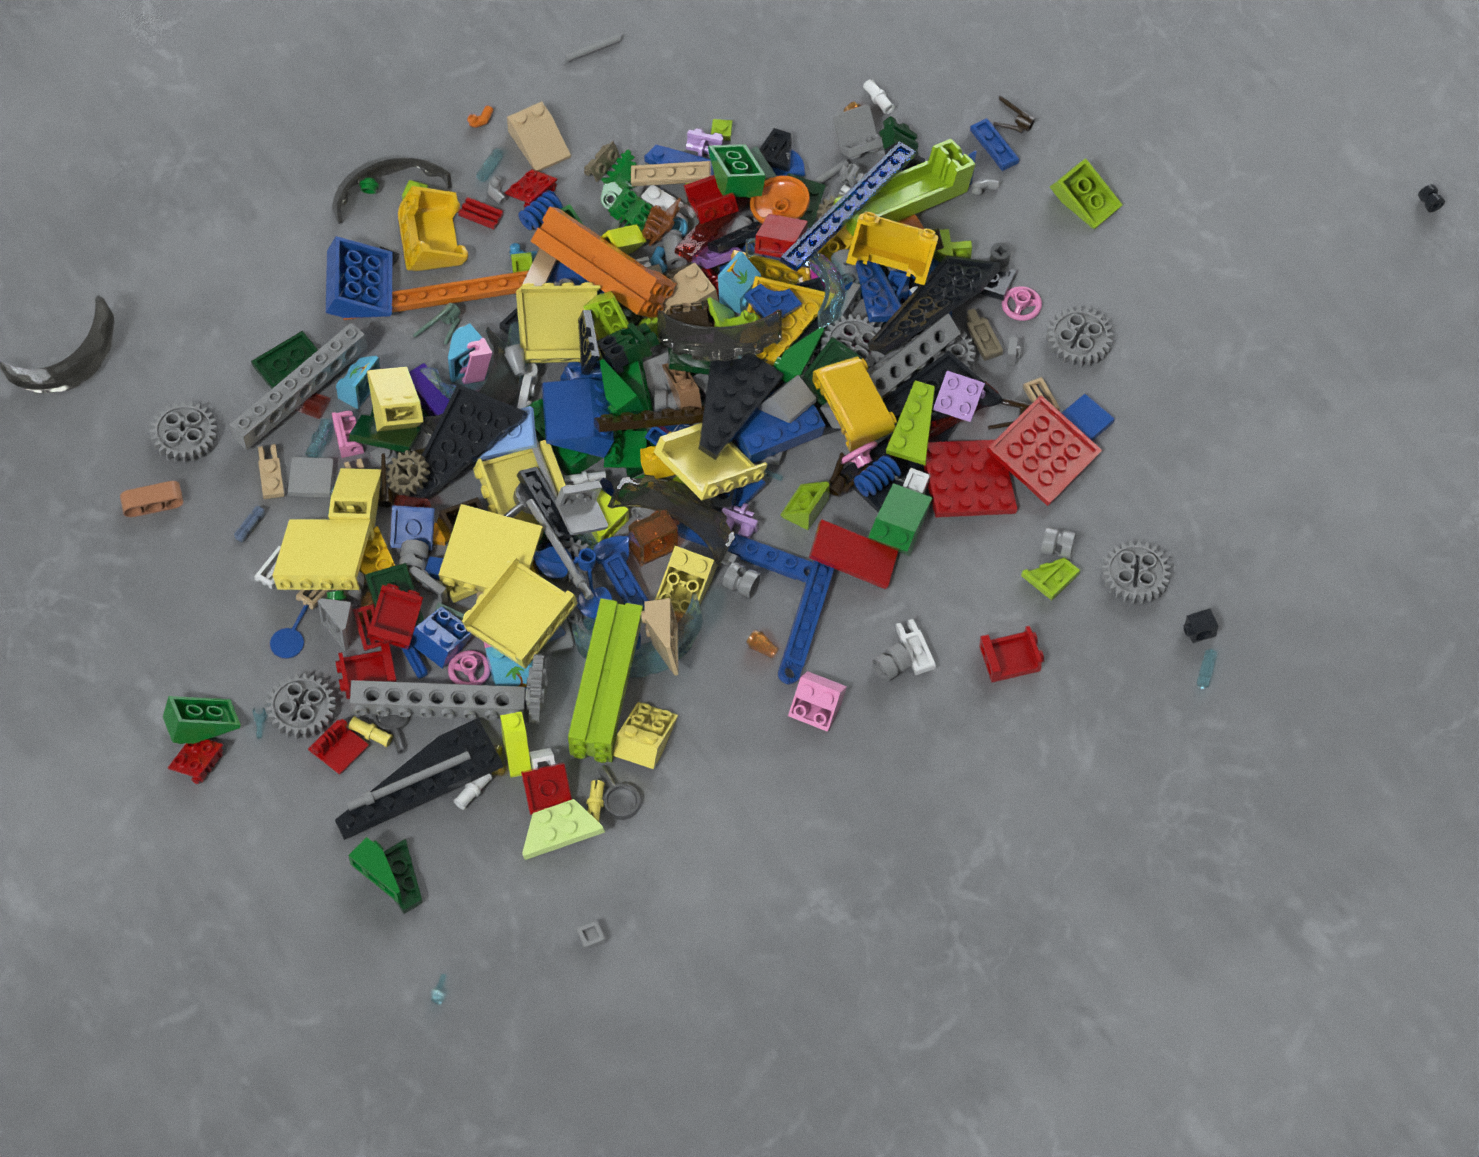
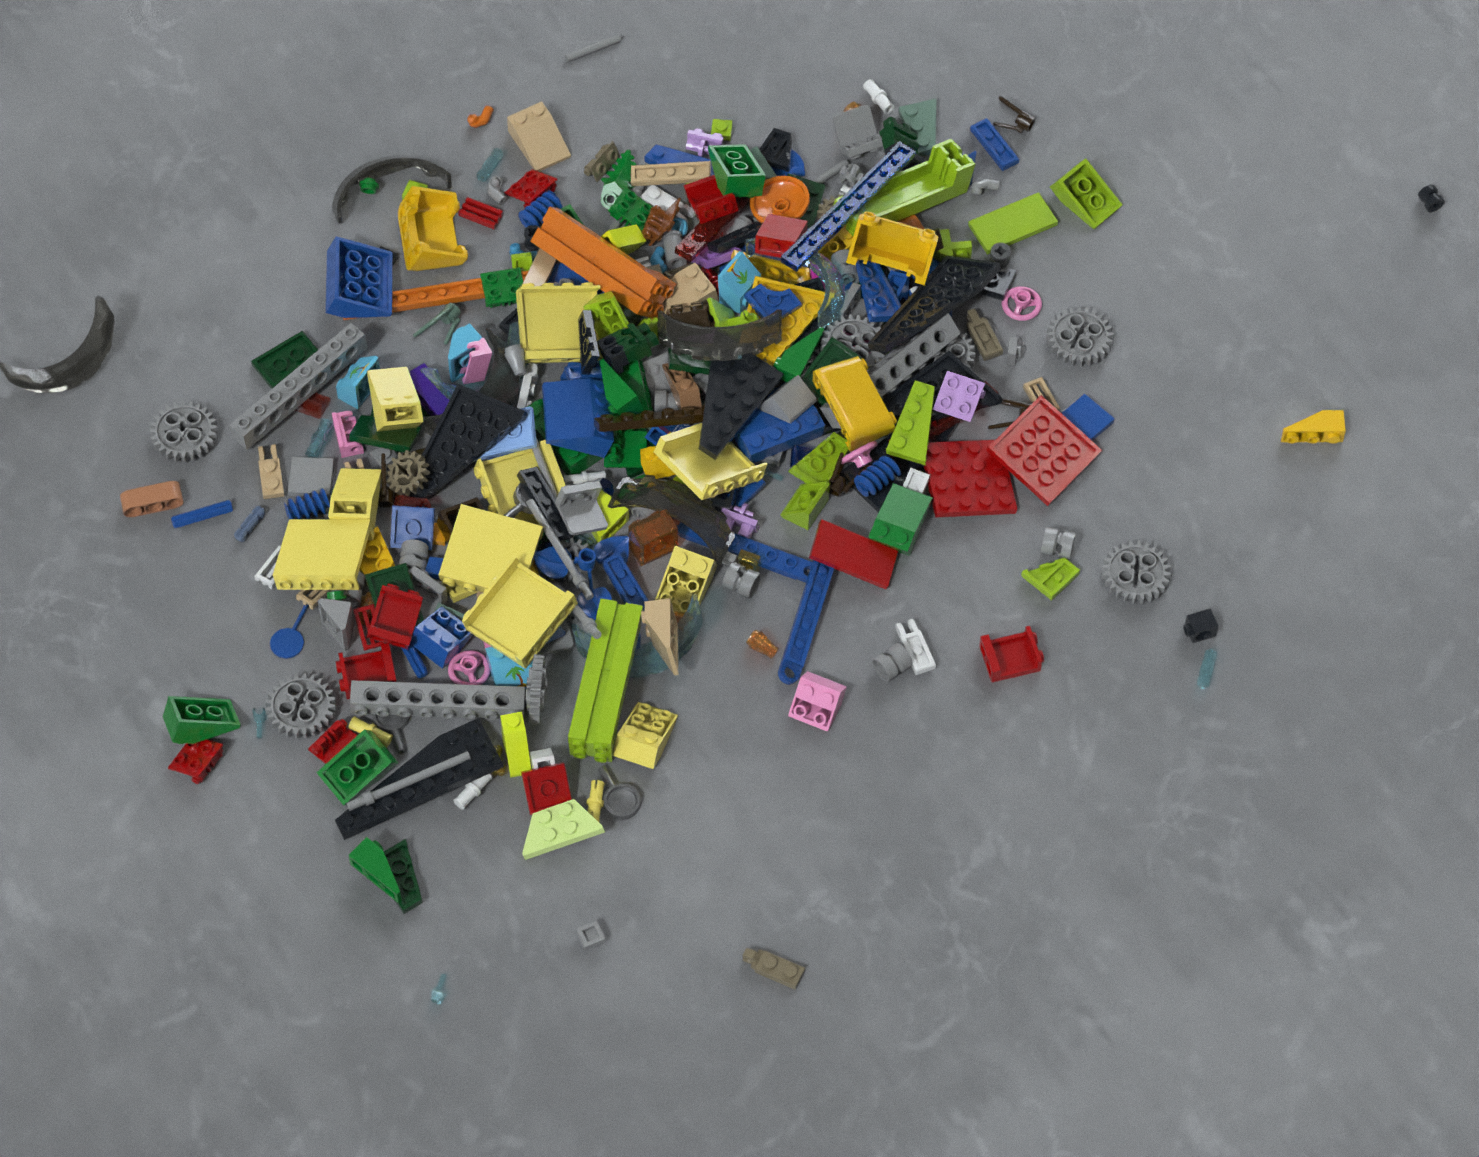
(201, 514): none -> blue axle
(307, 505): none -> blue piece
(357, 767): none -> green slope
(501, 286): none -> green hinge
(528, 234): none -> black bush
(587, 623): none -> light grey bar
(749, 560): none -> clear yellow tile
(774, 967): none -> dark tan hinge
(798, 454): none -> clear blue plate
(821, 461): none -> lime wing
(921, 120): none -> sand green wing
(1013, 222): none -> lime tile
(1319, 427): none -> yellow slope

